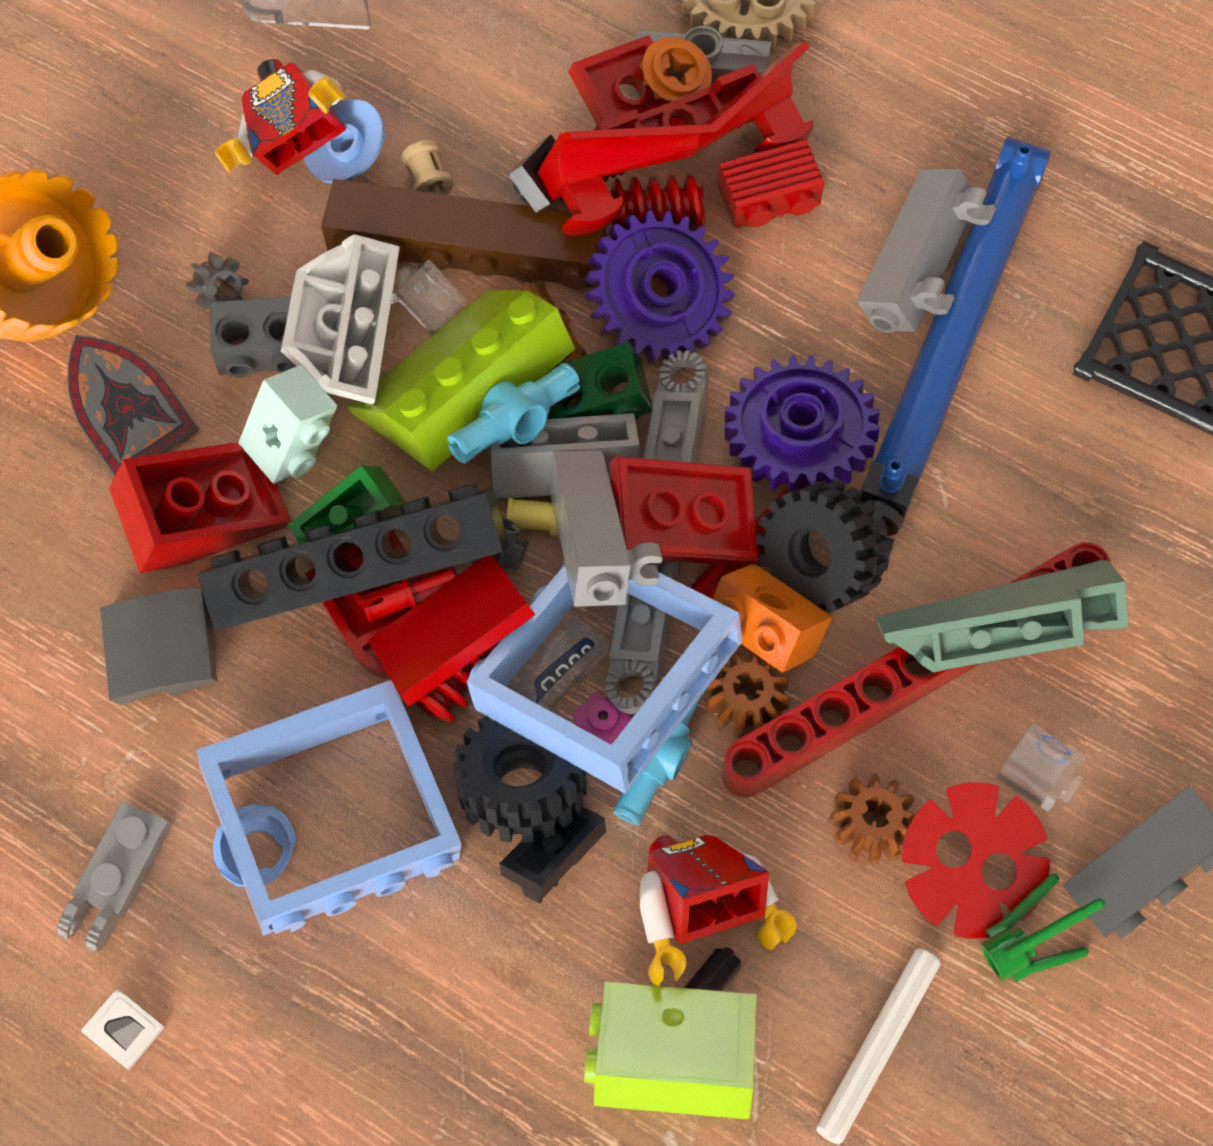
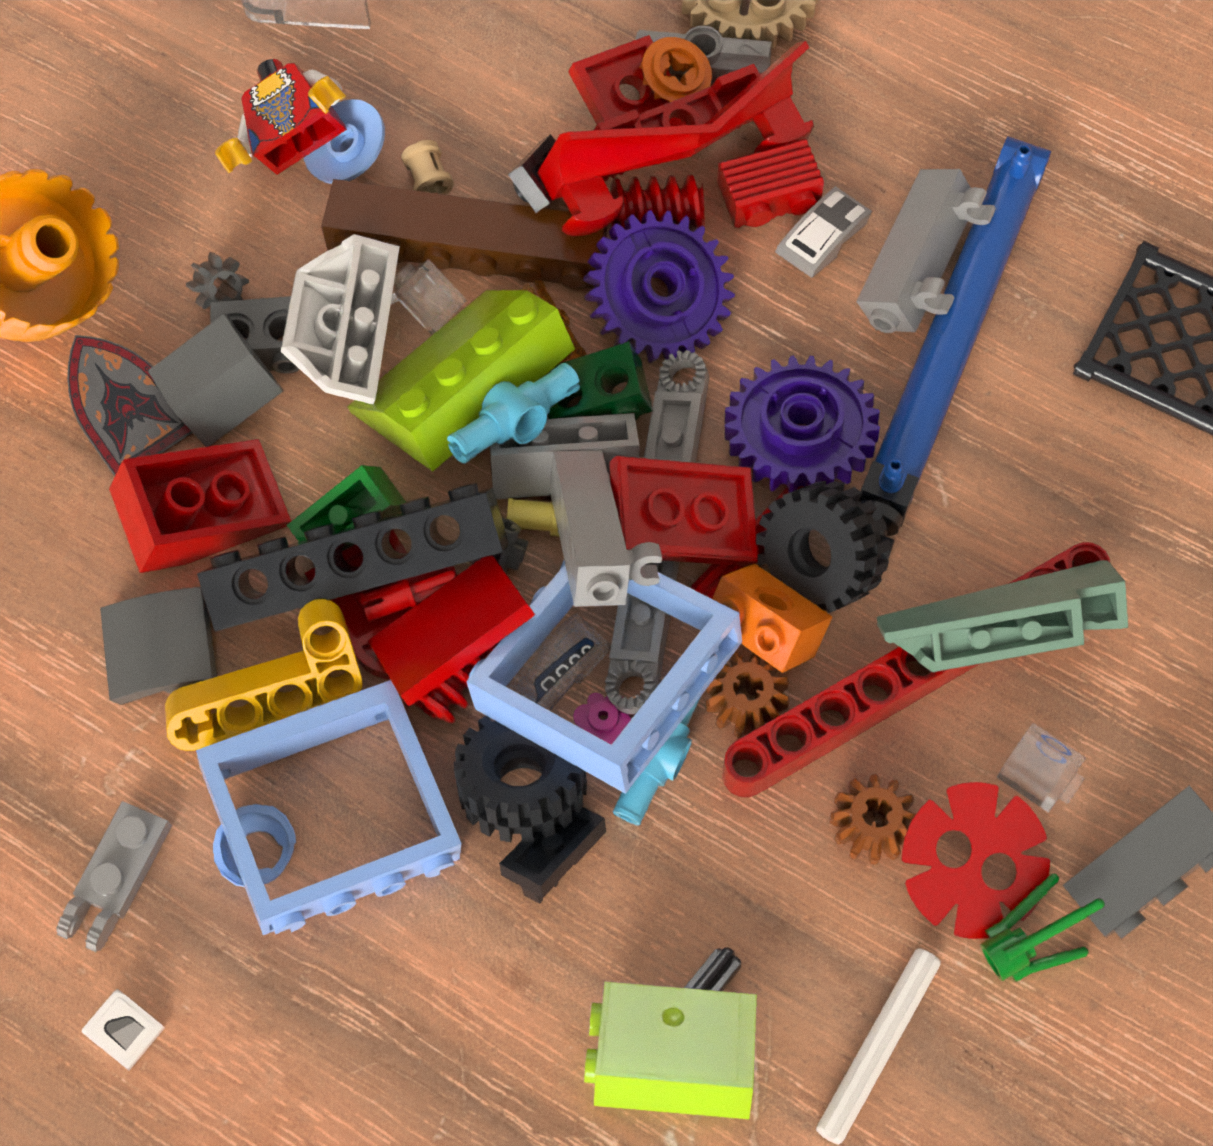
(215, 381): none -> dark grey slope
(261, 683): none -> yellow beam
(287, 424): light aqua brick -> none
(702, 890): red torso -> none
(822, 231): none -> slope

